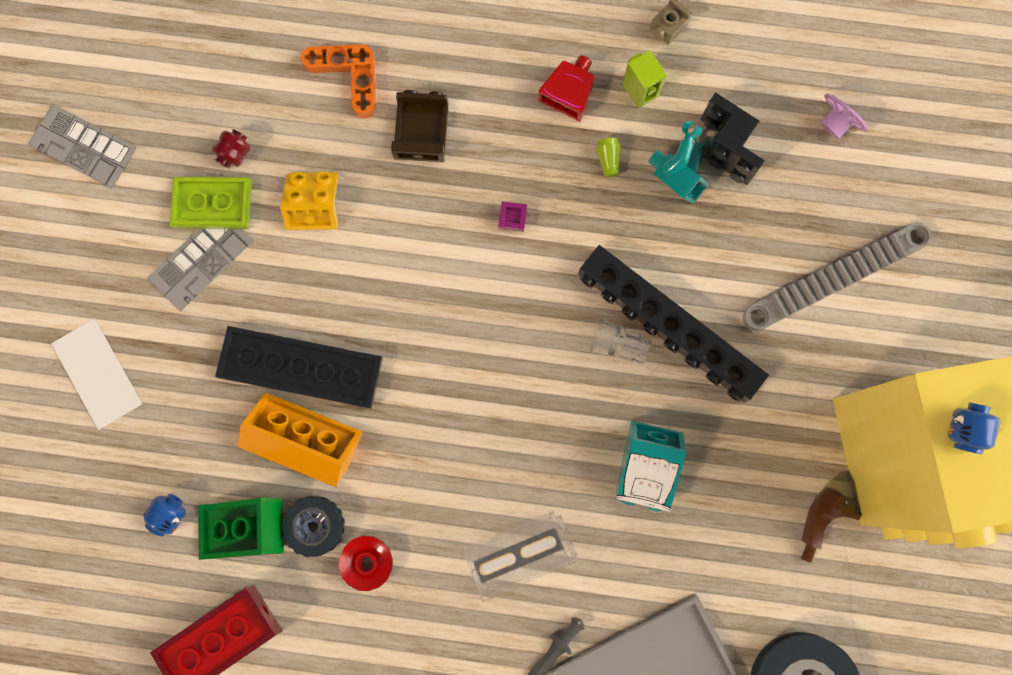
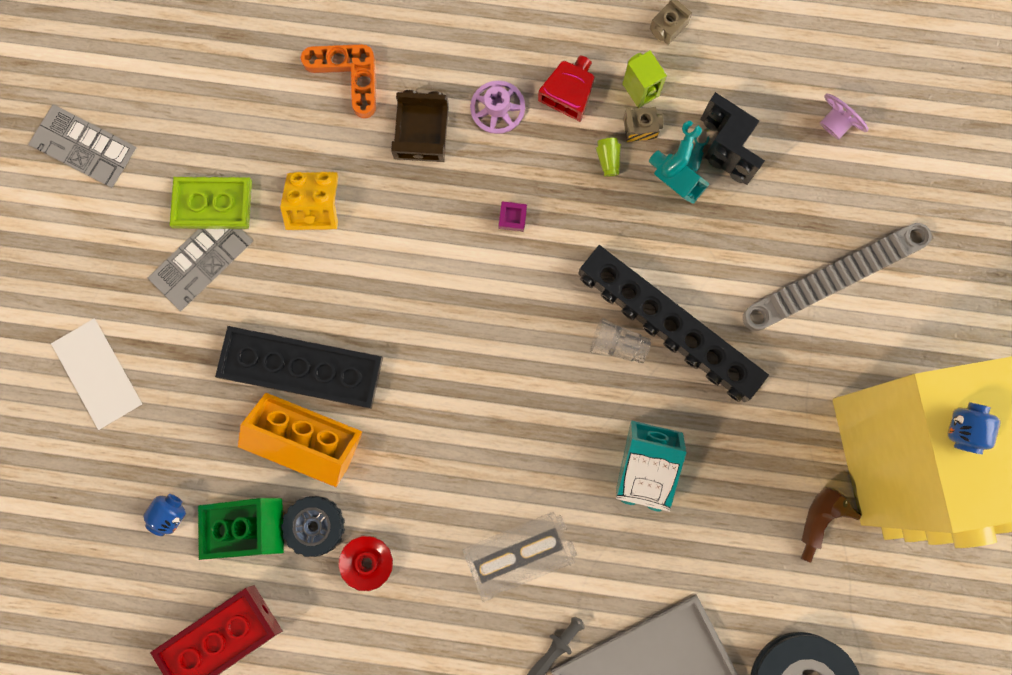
(231, 148): dark red piece -> none
(497, 105): none -> lavender wheel
(636, 129): none -> dark tan brick

